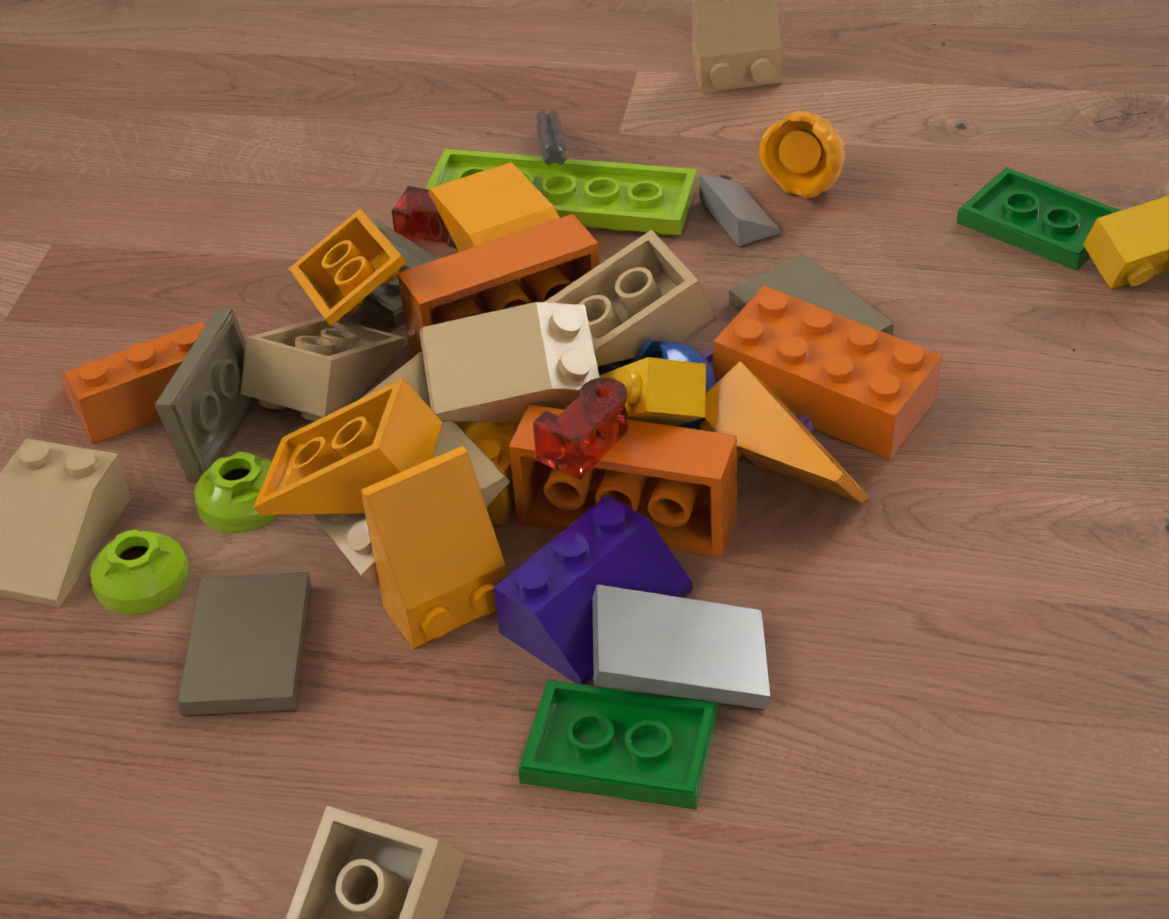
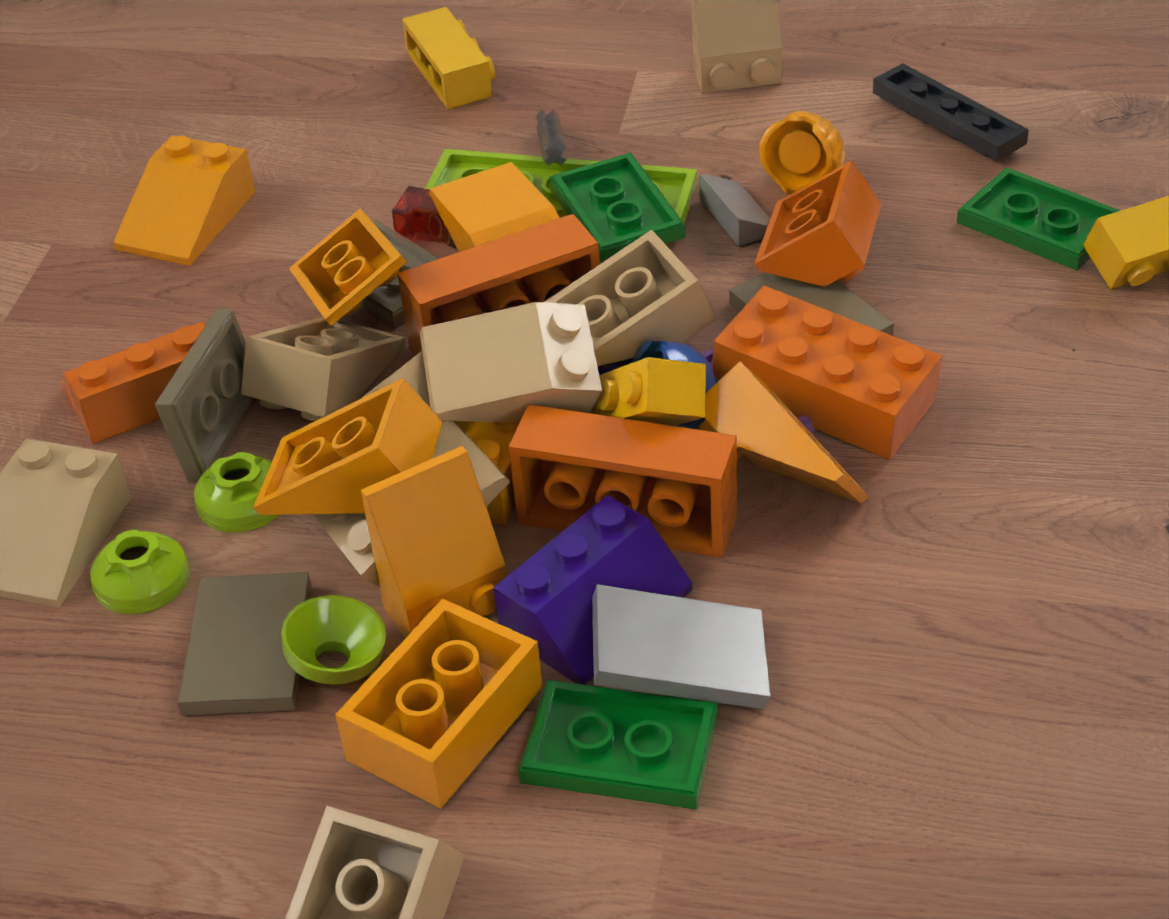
(185, 199): none -> light orange slope
(338, 626): none -> lime piece
(440, 702): none -> light orange brick
(448, 57): none -> yellow brick
(584, 430): clear red leg -> none
(616, 203): none -> green tile
(821, 229): none -> orange slope
(950, 112): none -> black plate

